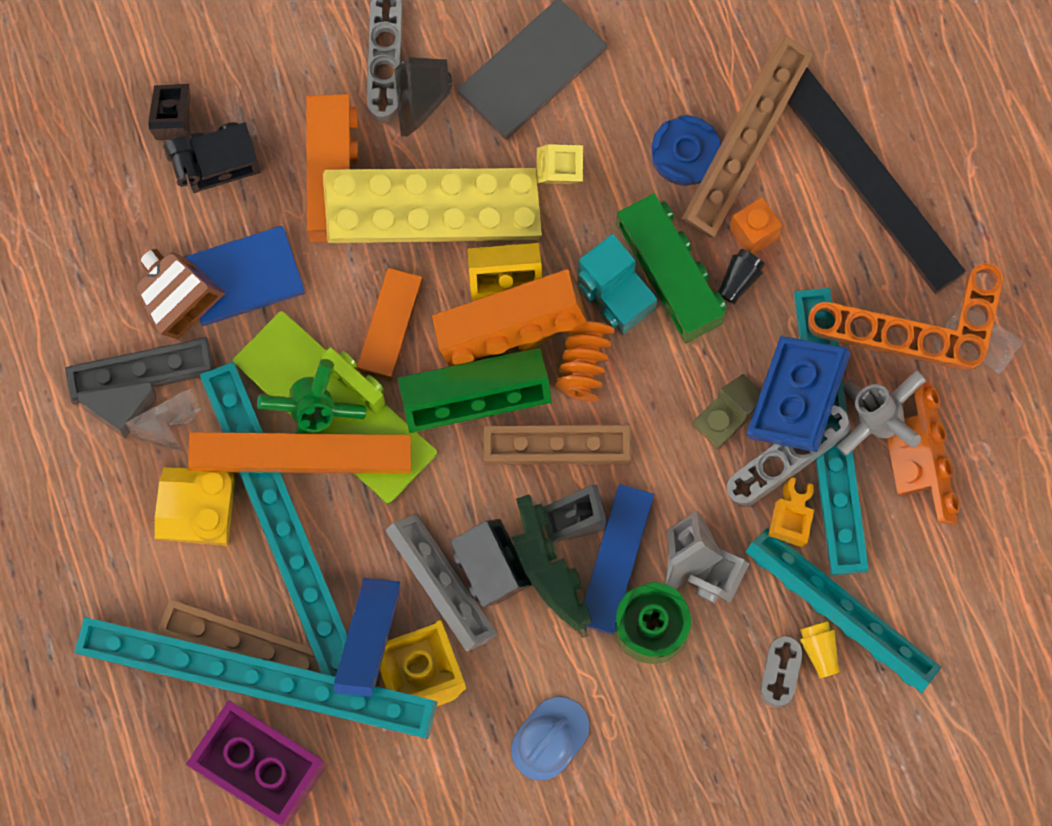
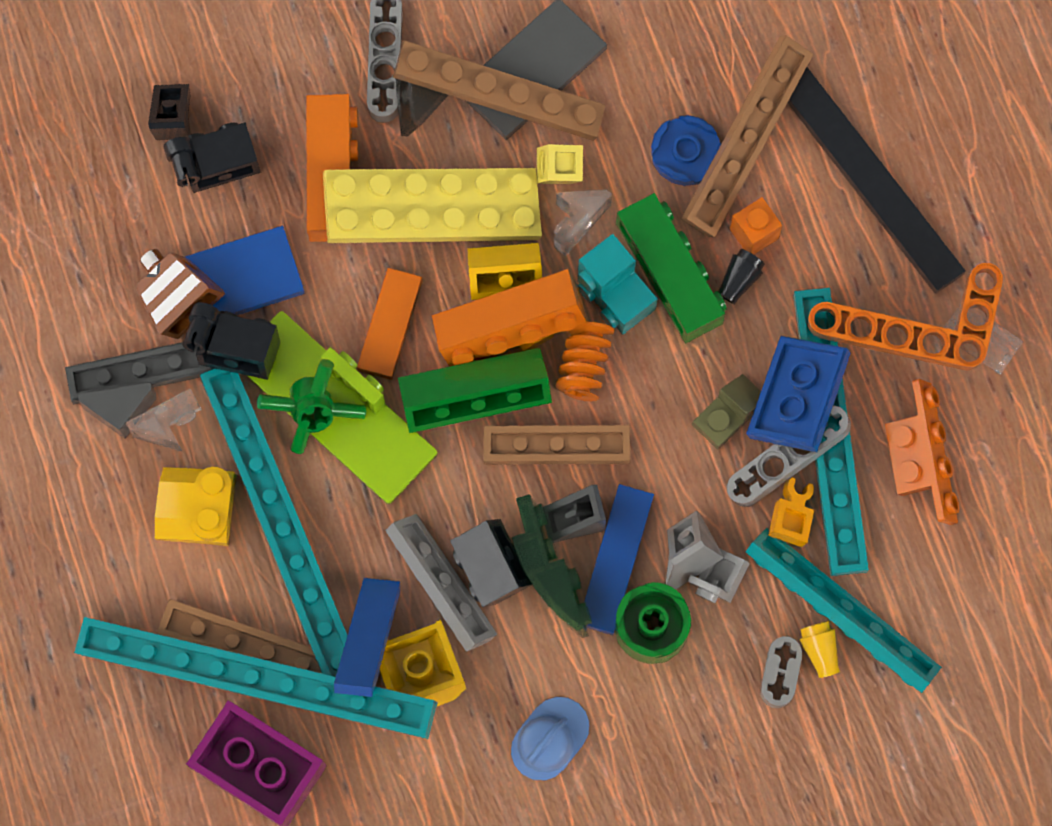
(232, 341): none -> black hinge
(299, 453): orange tile -> none
(498, 90): none -> medium nougat plate
(585, 210): none -> clear slope
(881, 412): light grey bar -> none

